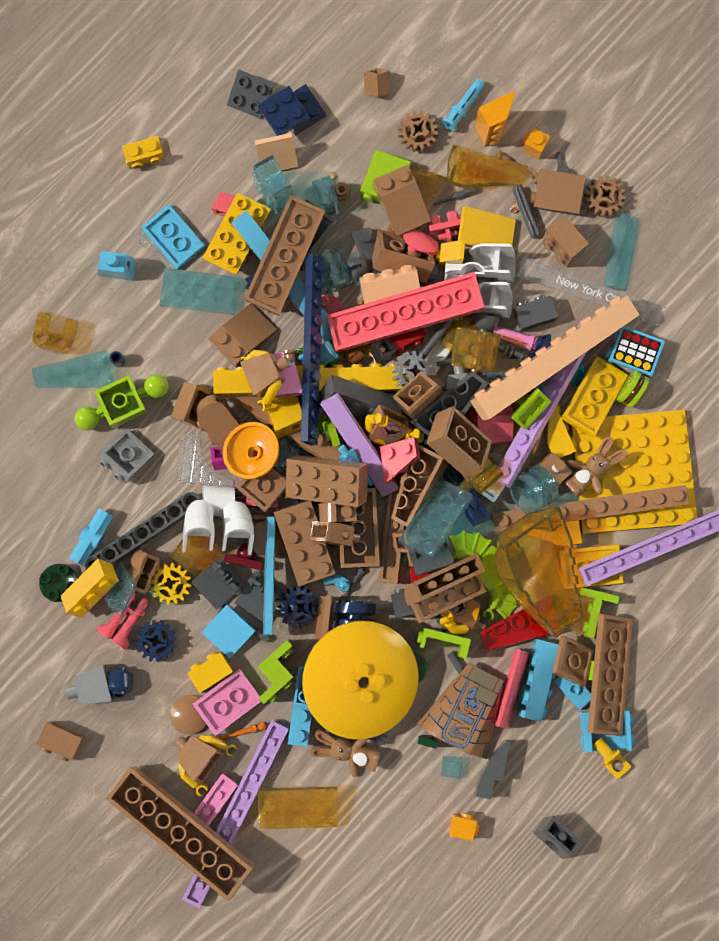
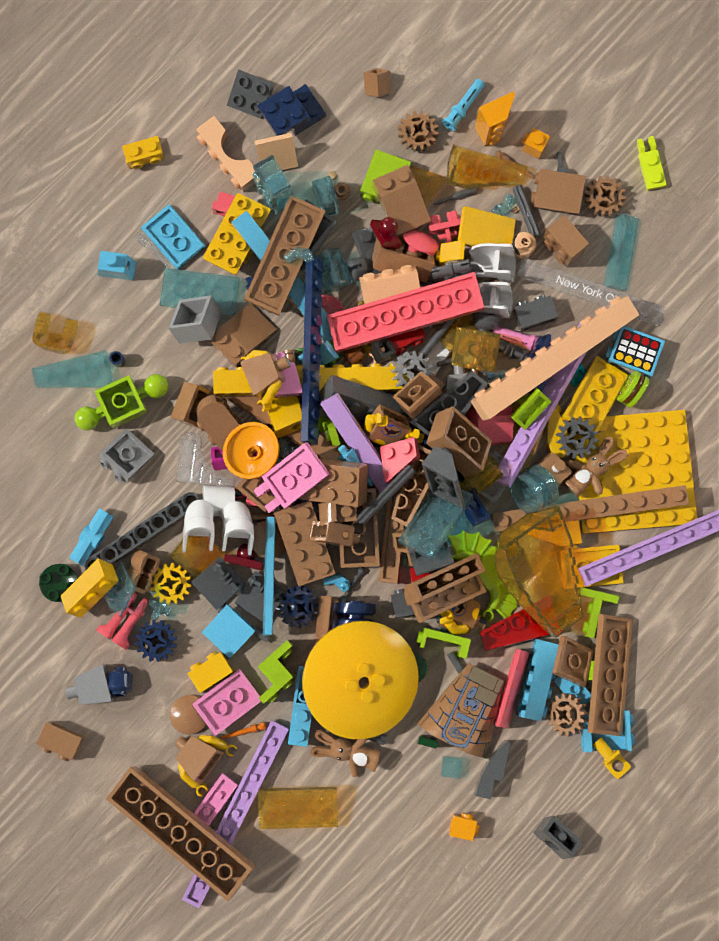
(158, 609): none -> clear light blue plant
(195, 319): none -> light grey piece
(213, 136): none -> light nougat arch
(292, 477): none -> bright pink tile
(298, 252): none -> clear light blue arm
(385, 495): none -> dark grey axle
(386, 232): none -> dark red tile
(443, 477): none -> dark grey slope
(451, 269): none -> dark grey pin
(505, 207): none -> clear light blue arm
(527, 248): none -> light nougat head
(560, 712): none -> medium nougat gear
(578, 445): none -> dark grey gear
(651, 165): none -> neon yellow hinge

